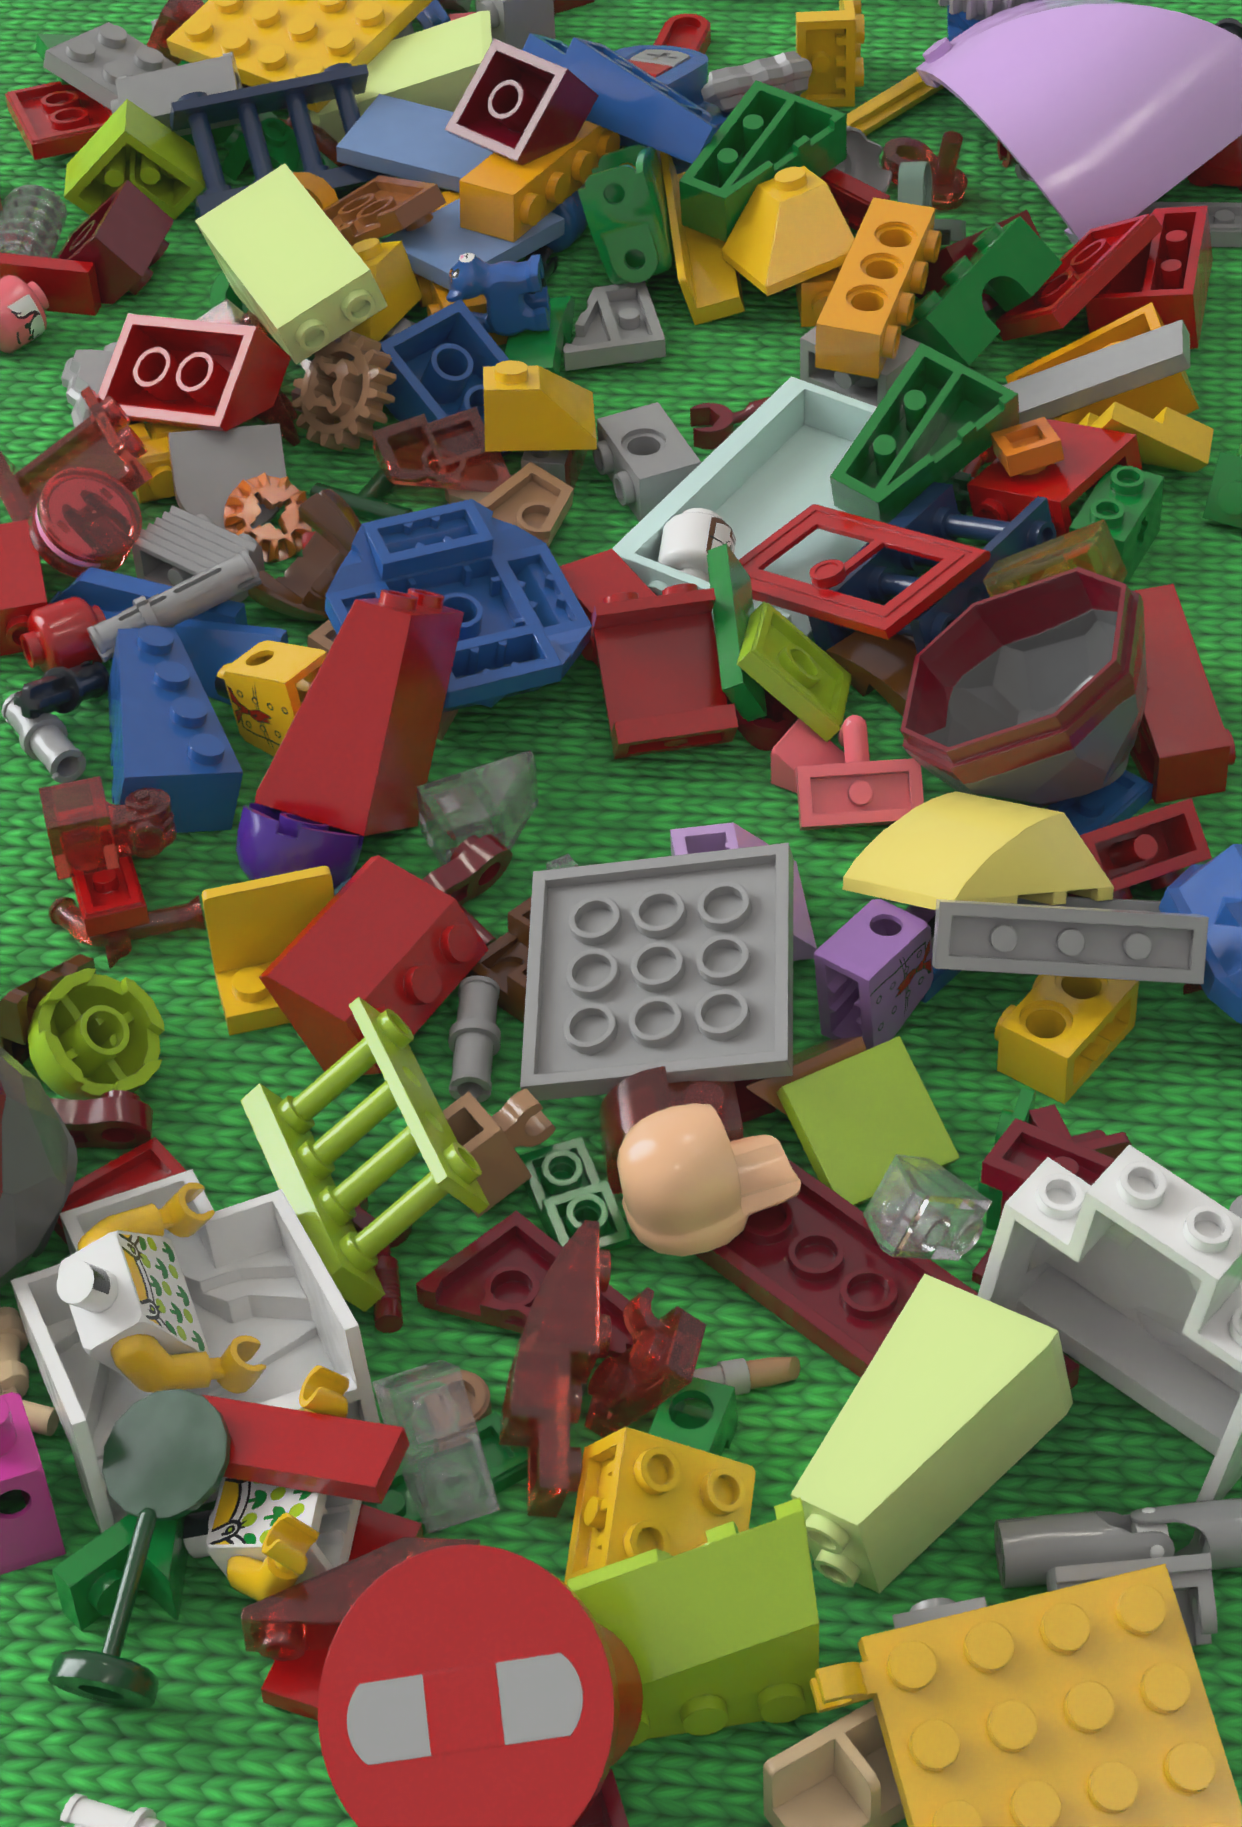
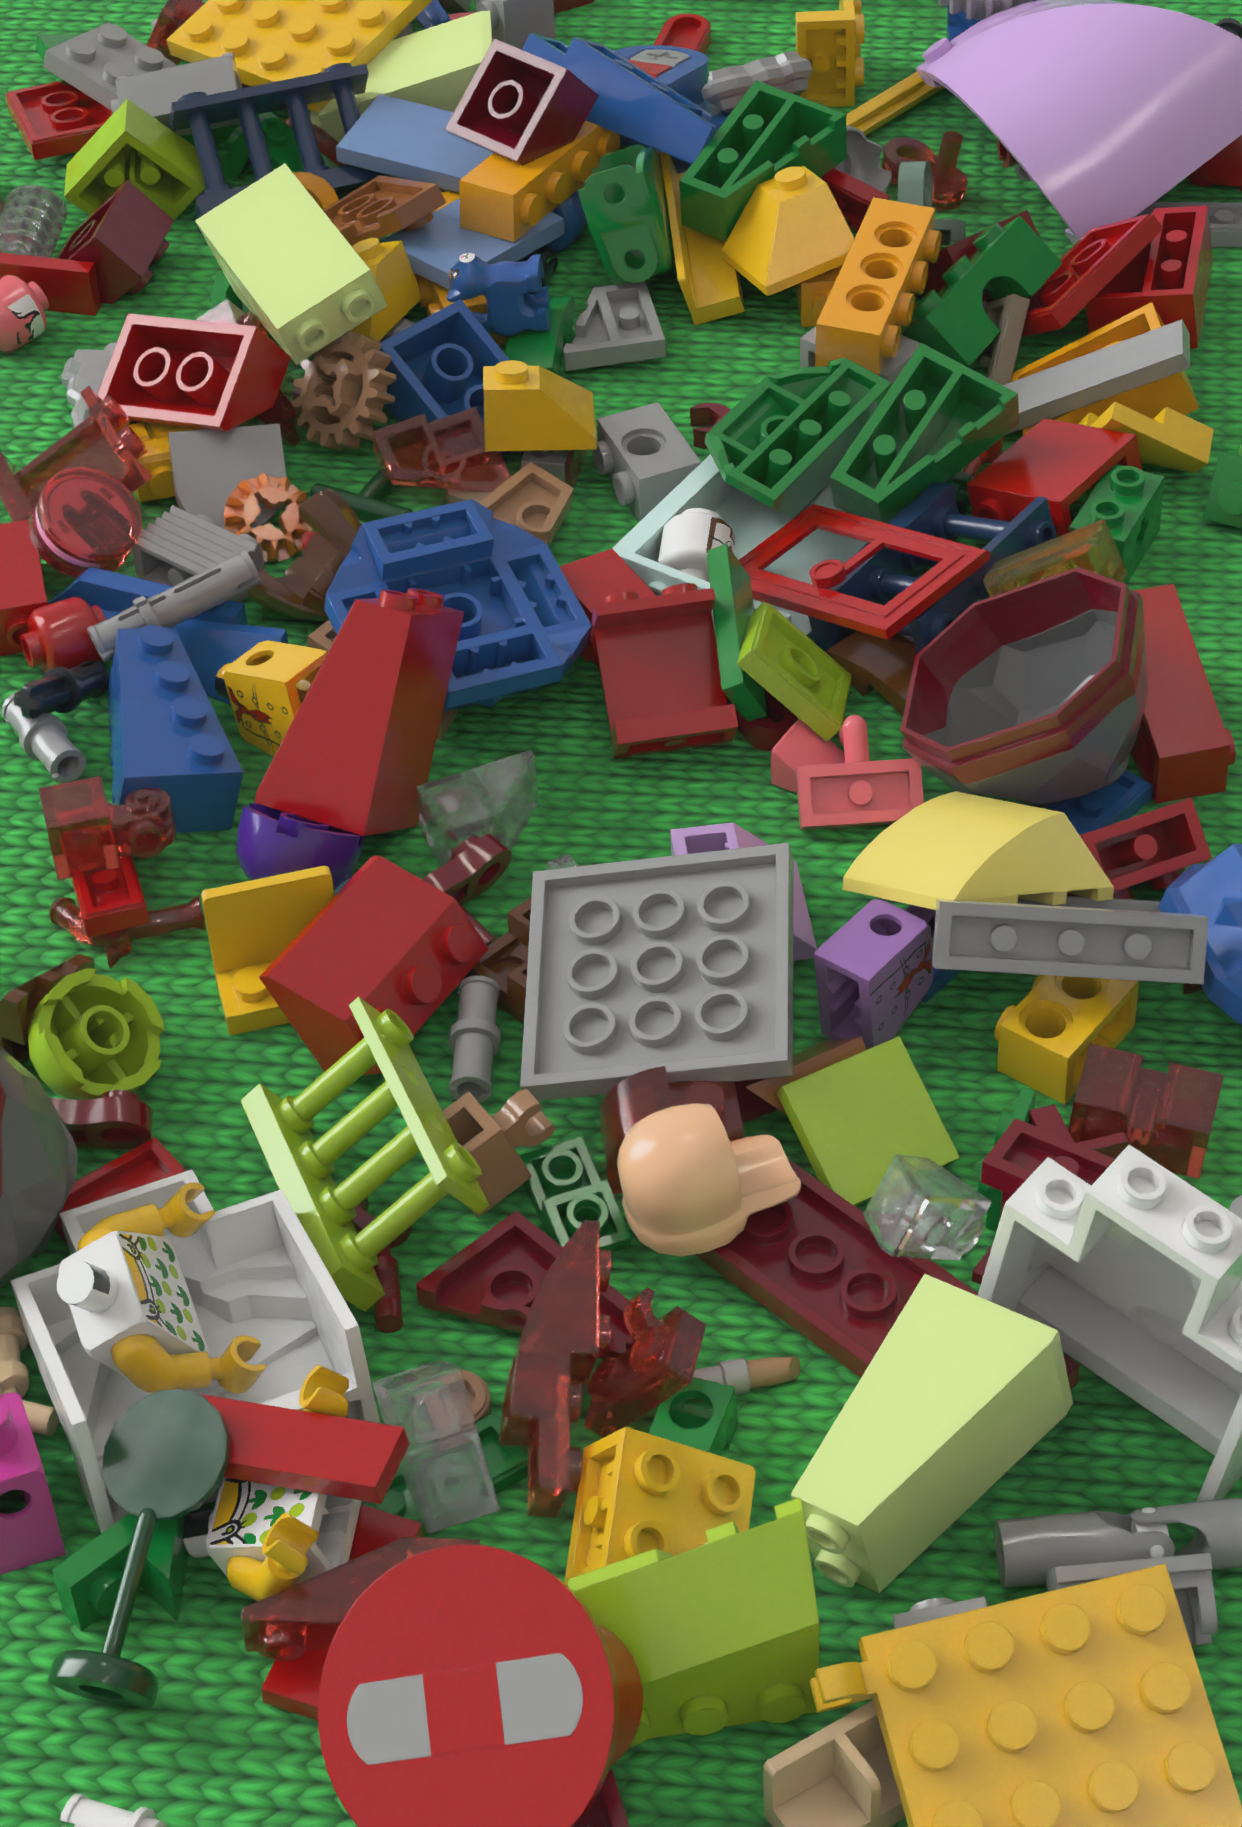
(794, 432): none -> green wedge
(1000, 355): none -> dark tan tile
(1027, 447): orange plate -> none
(1160, 1112): none -> clear red brick

